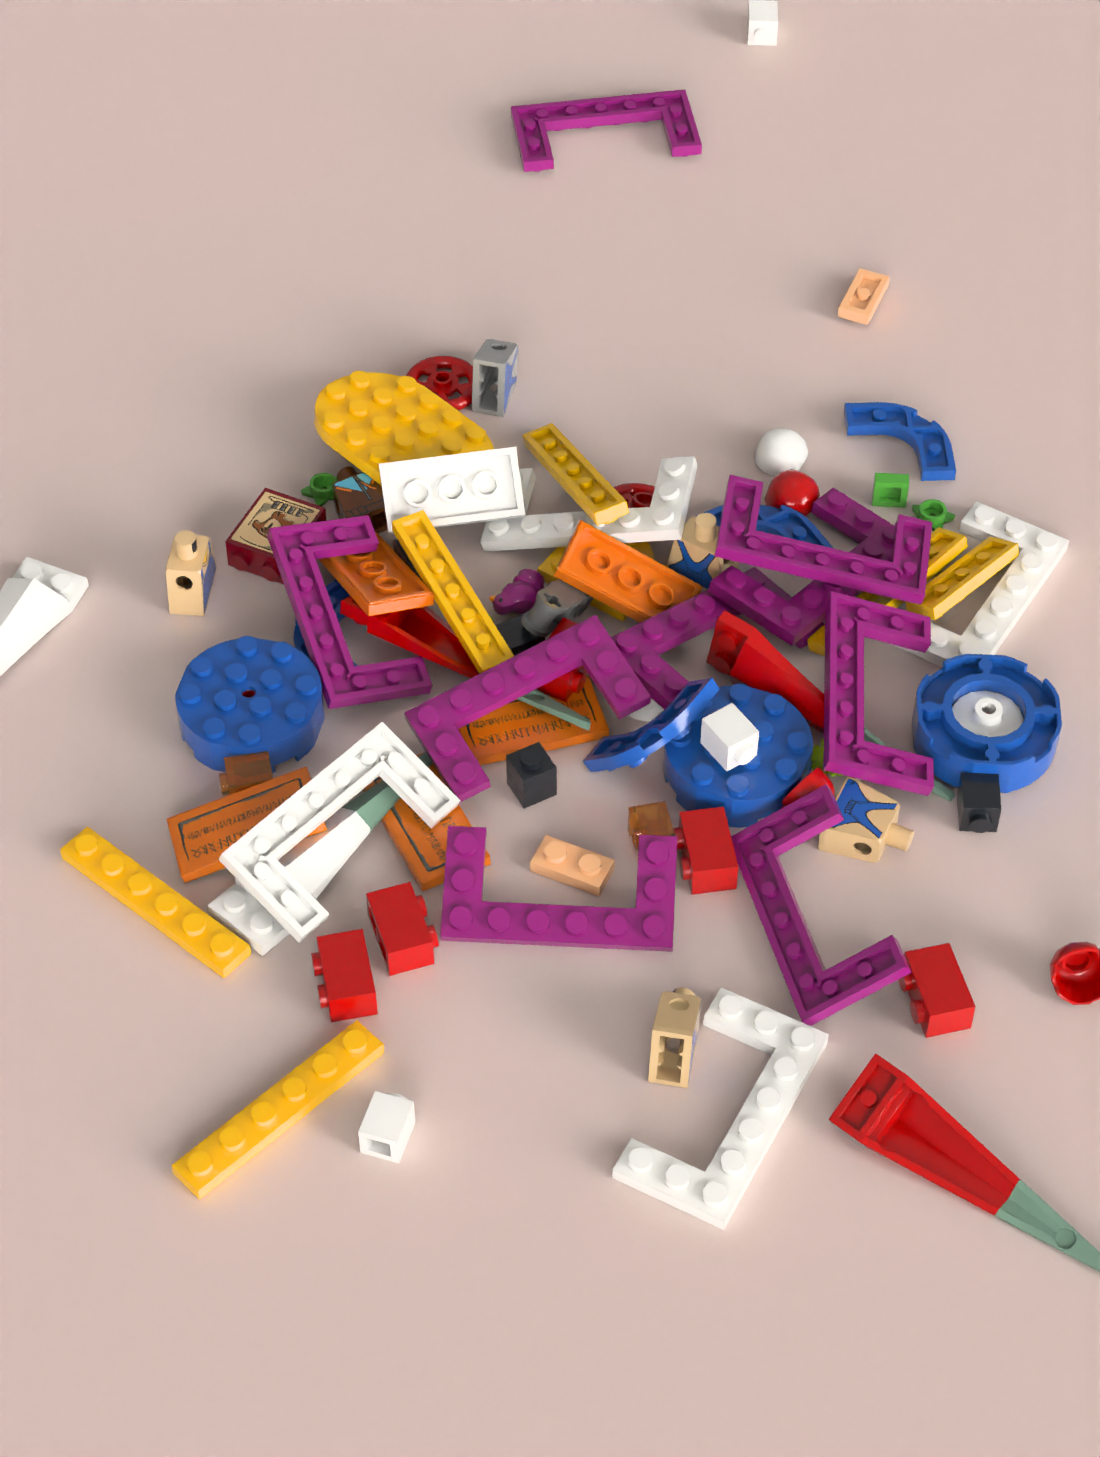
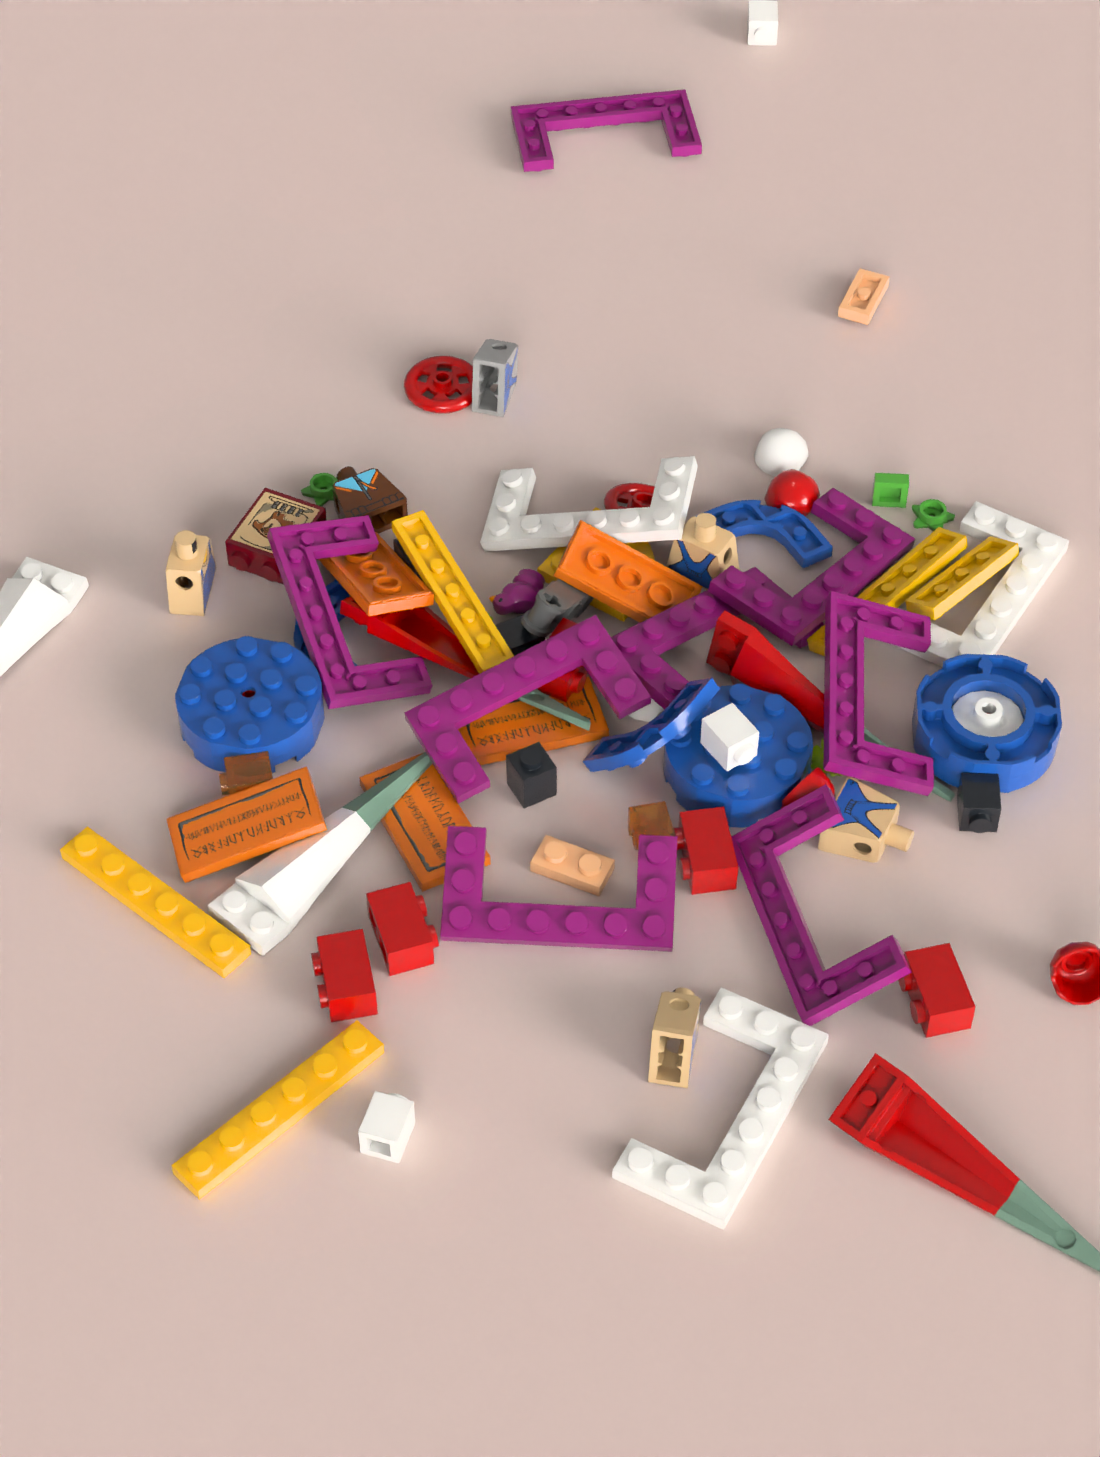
(257, 853): white plate -> none
(391, 419): yellow plate -> none
(454, 488): white plate -> none
(575, 474): yellow plate -> none
(741, 542): magenta plate -> none
(897, 420): blue plate -> none

